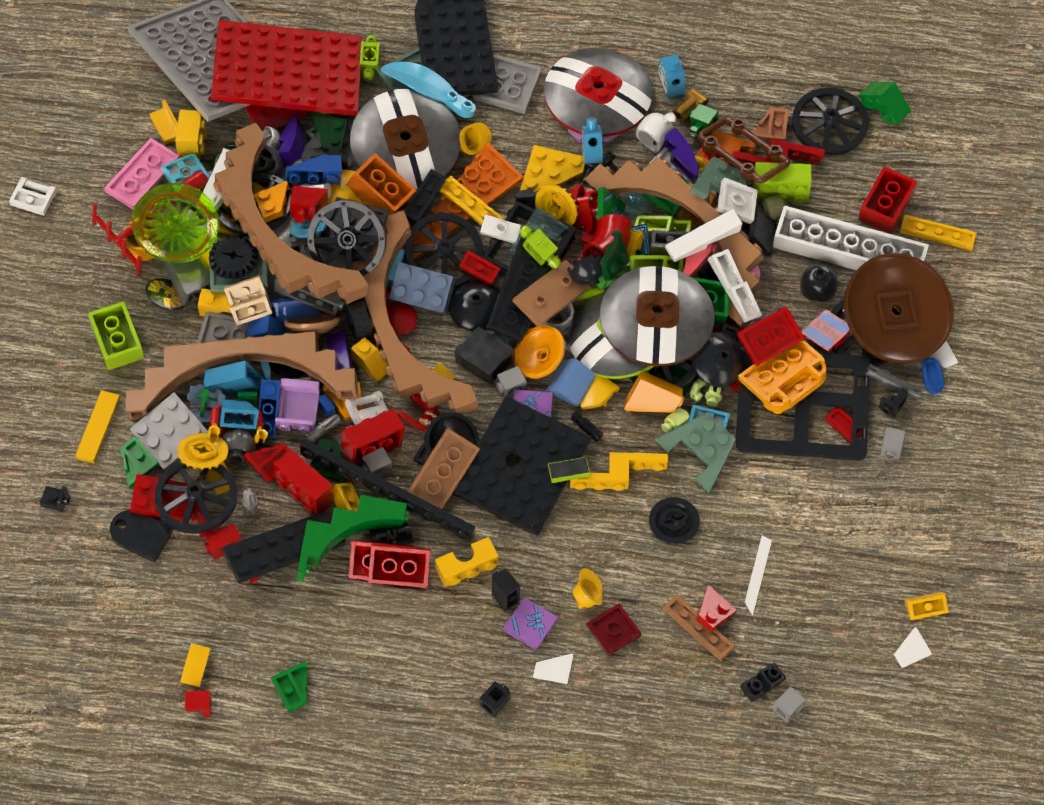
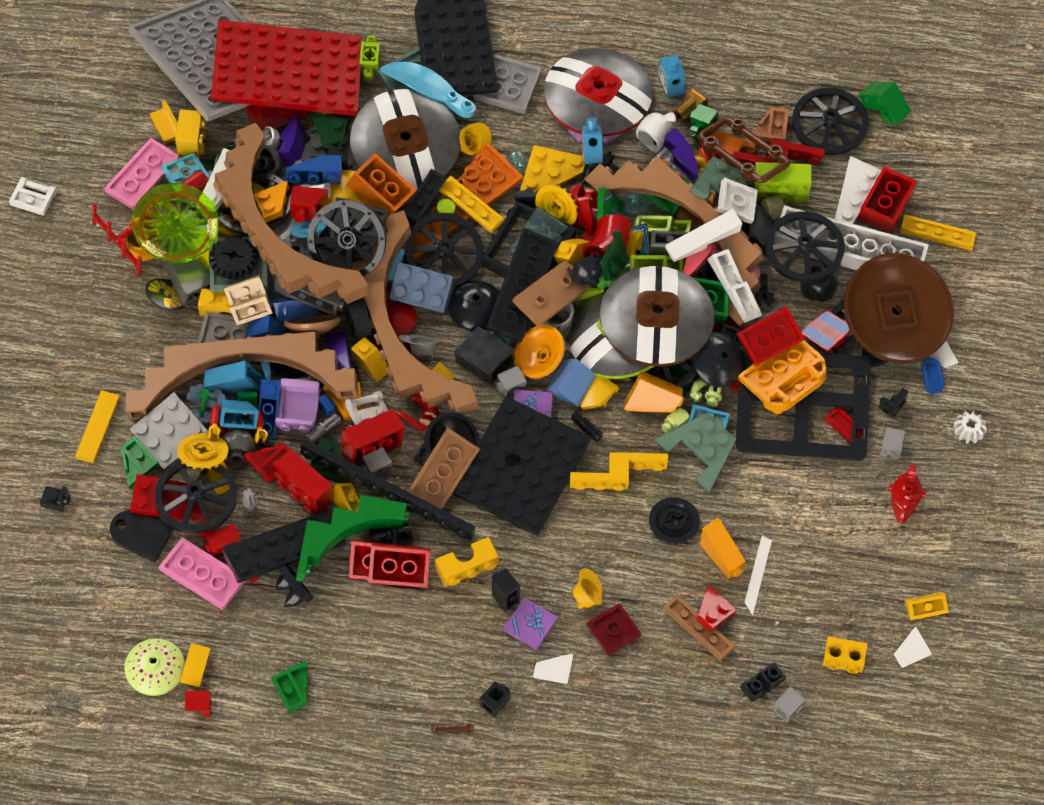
(115, 335): lime brick -> none
(157, 677): none -> yellowish green dish
(201, 573): none -> bright pink plate
(298, 592): none -> black tile
(420, 346): none -> light grey piece
(446, 206): none -> lime tile
(469, 728): none -> reddish brown hinge
(479, 267): red plate -> none
(500, 229): white plate -> none
(517, 159): none -> clear light blue plate
(540, 247): lime piece -> none
(568, 470): black tile -> none
(570, 250): none -> yellow slope
(722, 549): none -> light orange slope
(764, 291): none -> black bar
(805, 249): none -> black wheel
(845, 649): none -> yellow brick
(856, 187): none -> white wing
(892, 381): dark grey pin -> none
(906, 494): none -> red helmet
(970, 427): none -> white gear

